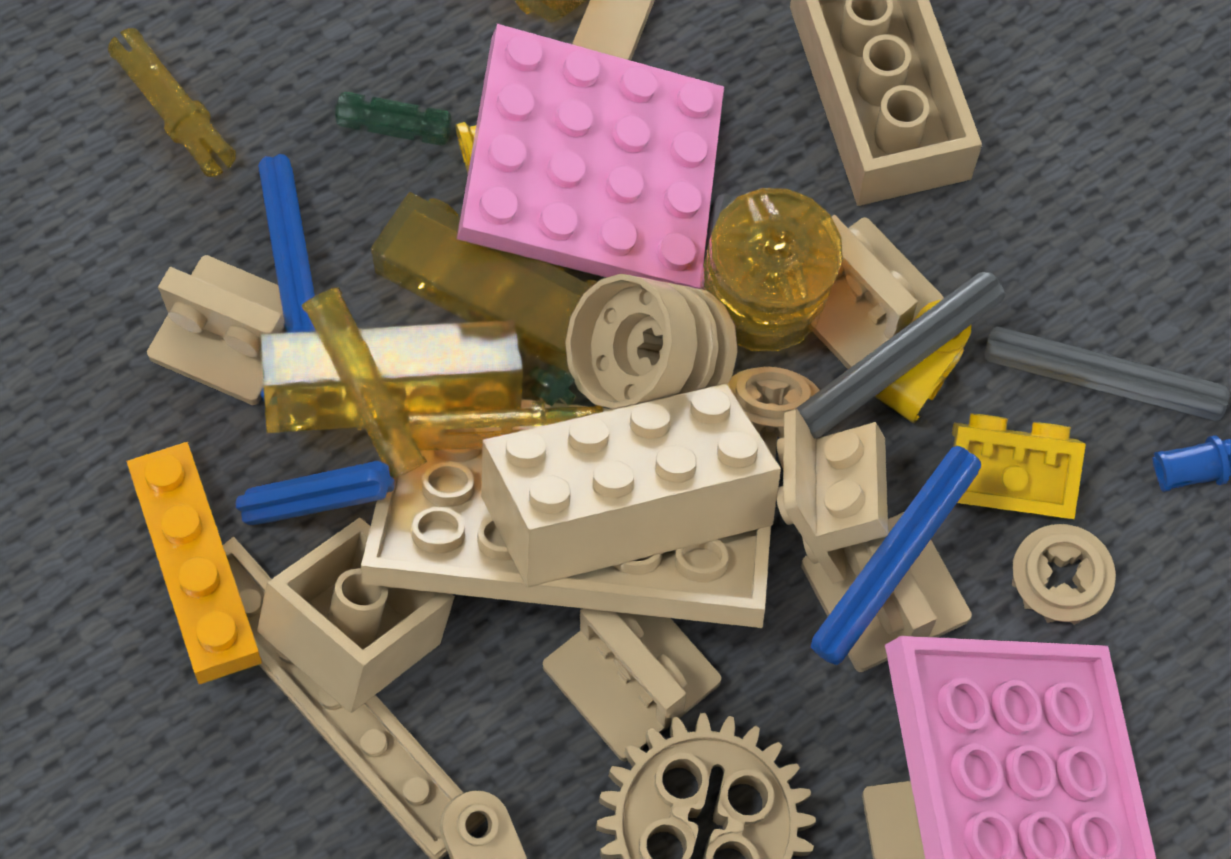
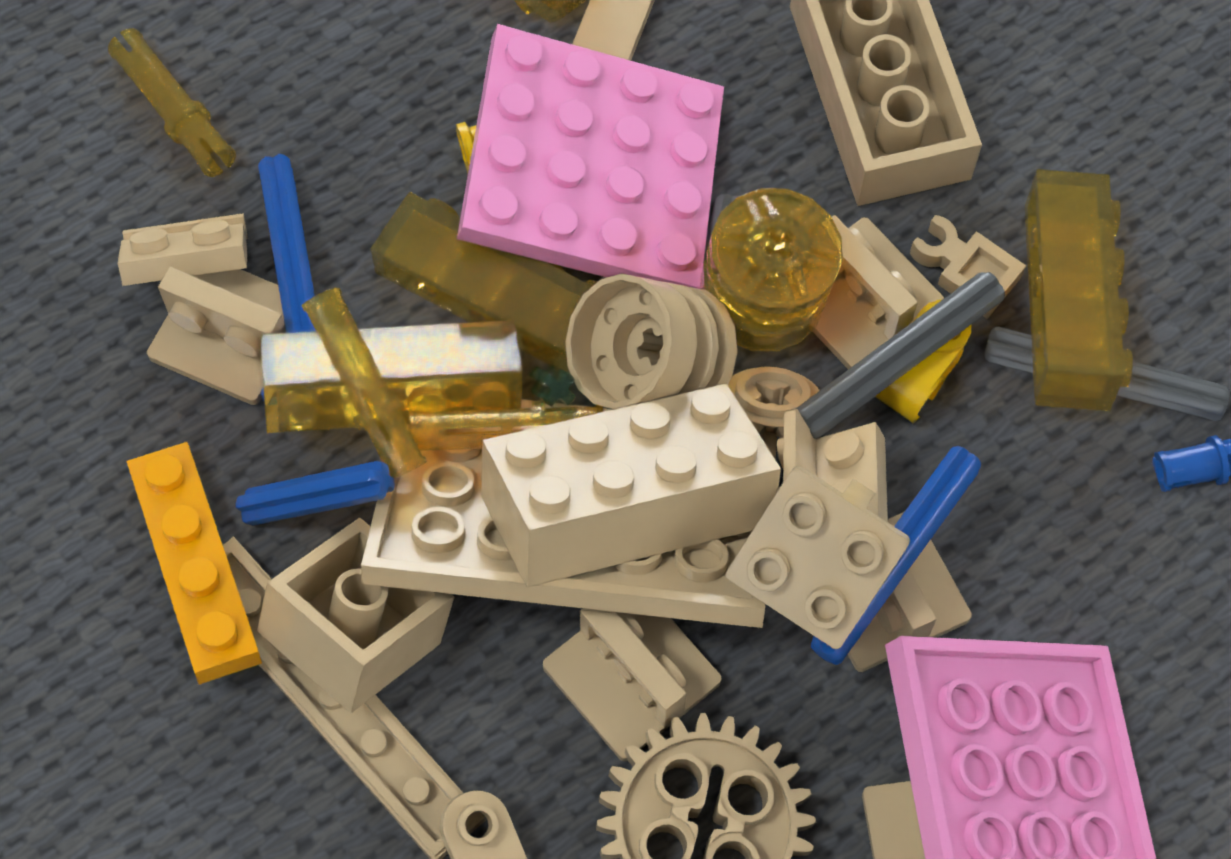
(188, 246): none -> tan plate
(393, 118): clear green axle -> none
(818, 555): none -> tan bracket
(965, 260): none -> tan plate
(1022, 469): yellow bracket -> none
(1062, 546): tan gear -> none
(1075, 291): none -> clear yellow brick

